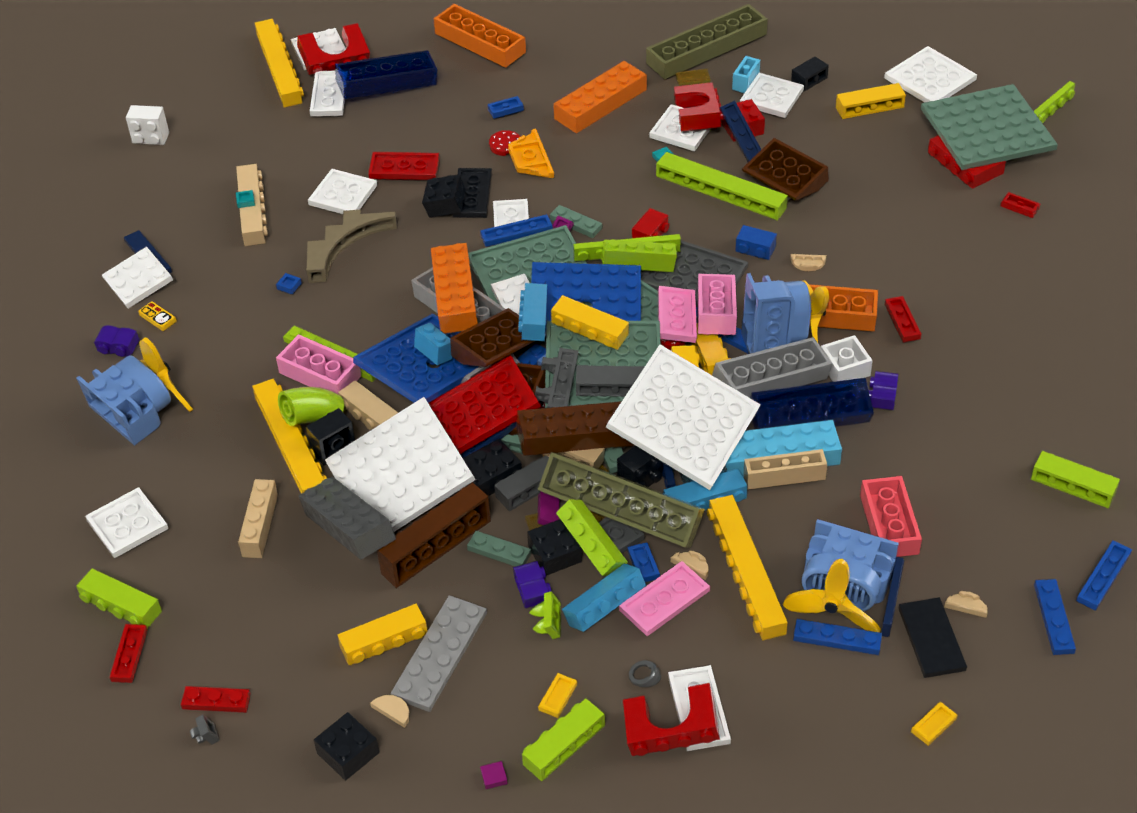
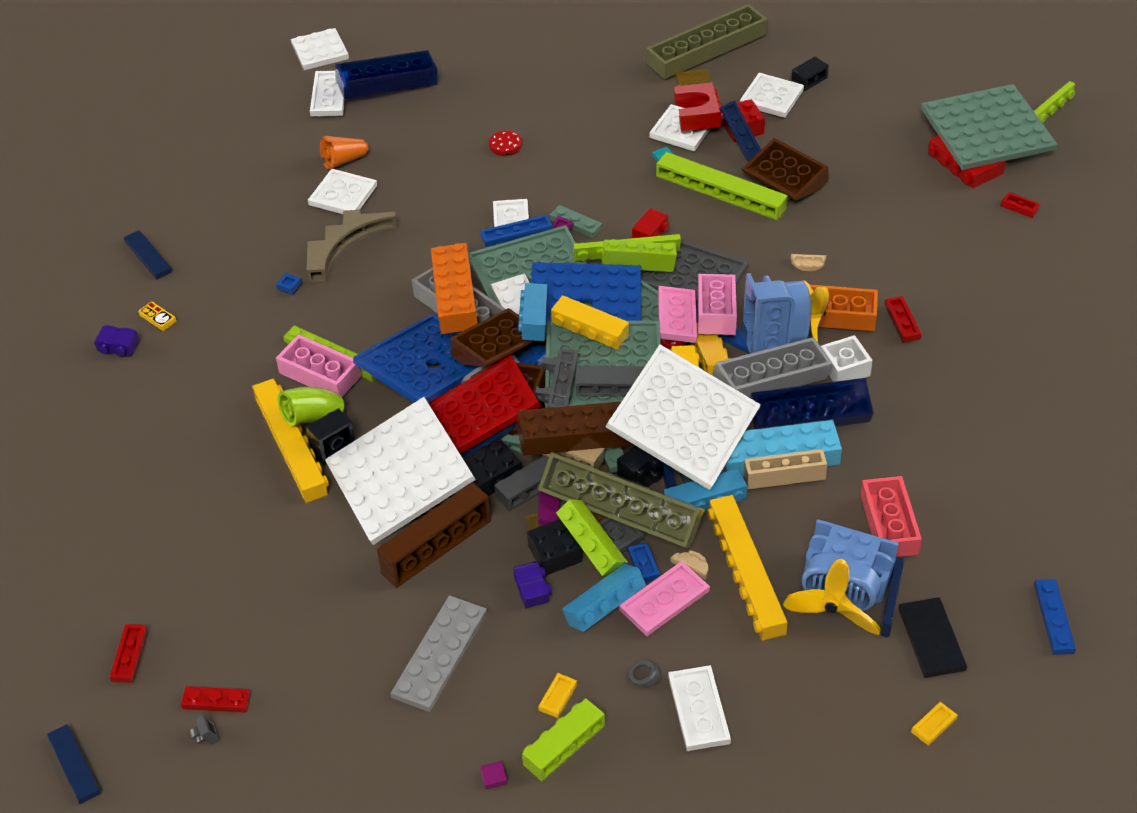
(73, 764): none -> dark blue tile
(118, 598): lime brick -> none
(126, 522): white plate -> none
(132, 393): medium blue brick -> none
(137, 277): white plate -> none
(147, 125): white brick -> none
(245, 199): teal tile -> none
(252, 217): tan brick -> none
(258, 518): tan brick -> none
(279, 63): yellow brick -> none
(318, 60): red arch -> none
(341, 150): none -> orange cone
(346, 746): black brick -> none
(347, 517): dark grey brick -> none
(365, 405): tan brick -> none
(382, 634): yellow brick -> none
(393, 708): tan tile -> none
(403, 165): red plate -> none
(433, 343): dark azure brick -> none
(444, 196): black brick -> none
(477, 185): black tile -> none
(480, 35): orange brick -> none
(498, 549): sand green plate -> none
(505, 107): blue plate -> none
(530, 156): light orange wing -> none
(551, 611): lime tile -> none
(600, 96): orange brick -> none
(697, 728): red arch -> none
(745, 74): medium azure brick -> none
(756, 242): blue brick -> none
(837, 636): blue plate -> none
(870, 101): yellow brick -> none
(884, 390): dark purple brick -> none
(930, 75): white plate -> none
(968, 603): tan tile -> none
(1075, 479): lime brick -> none
(1104, 575): blue plate -> none

